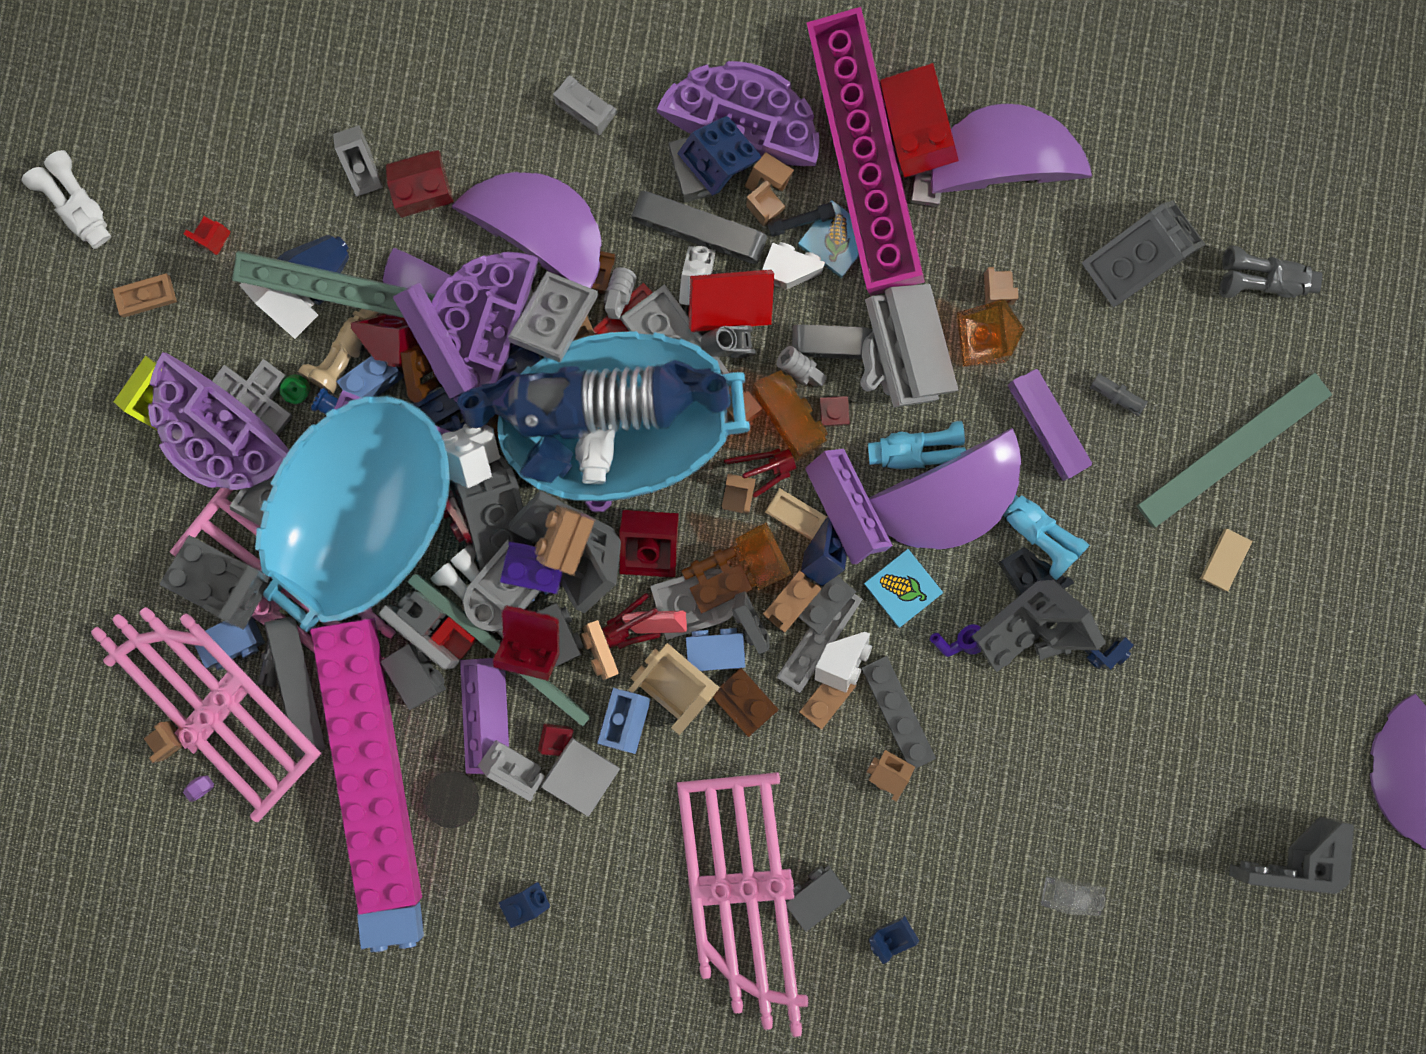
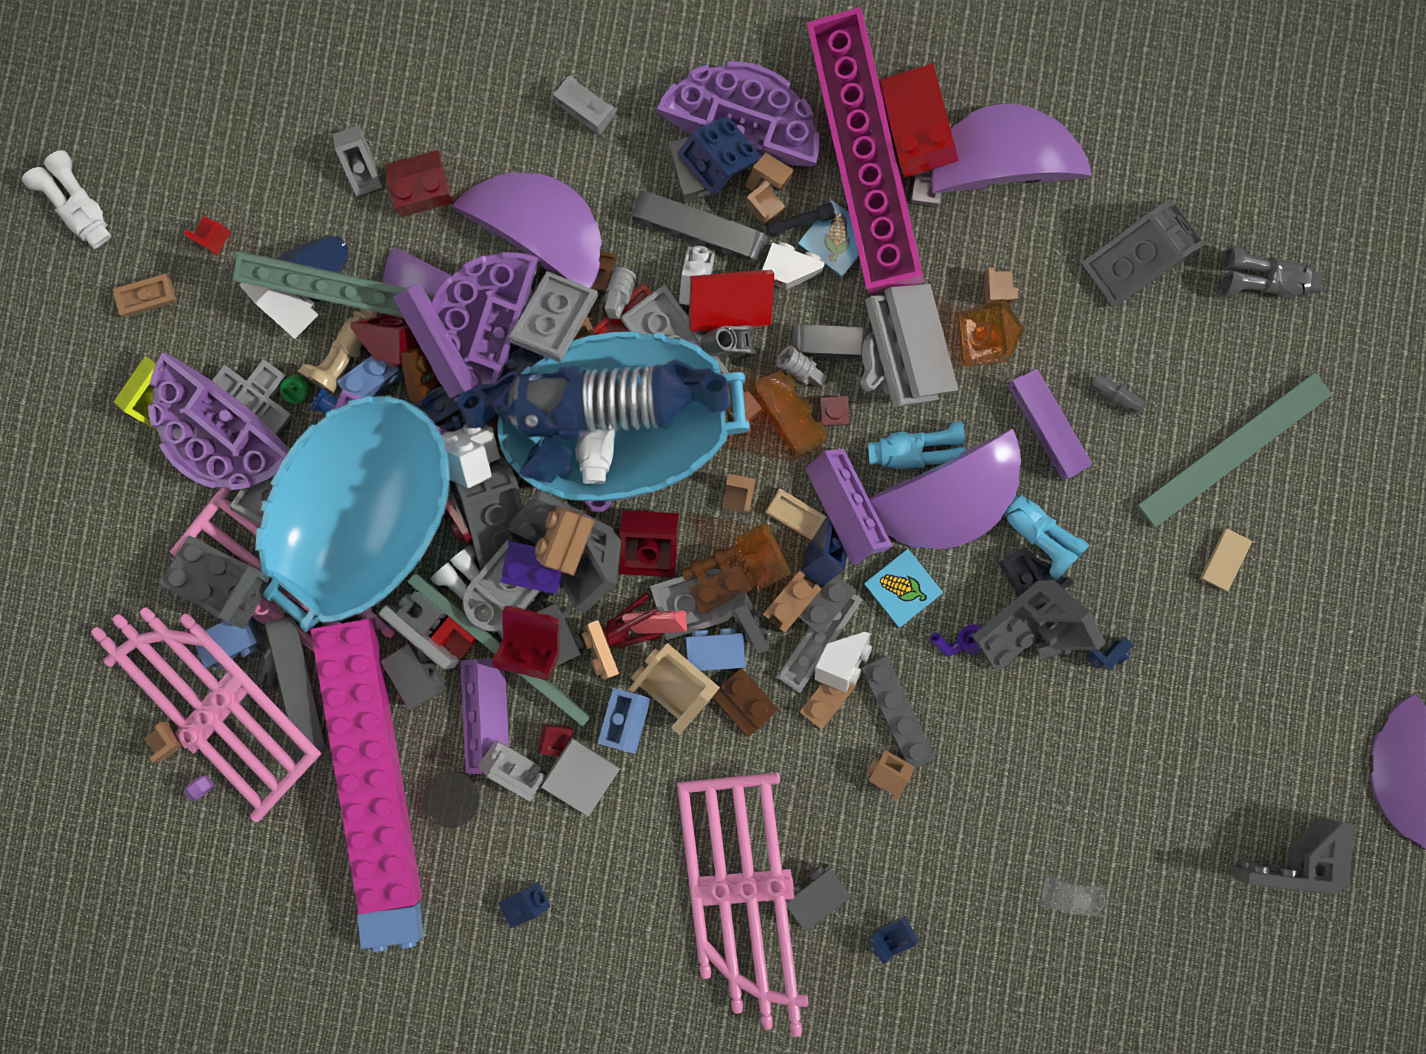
(781, 462): dark red plant -> none

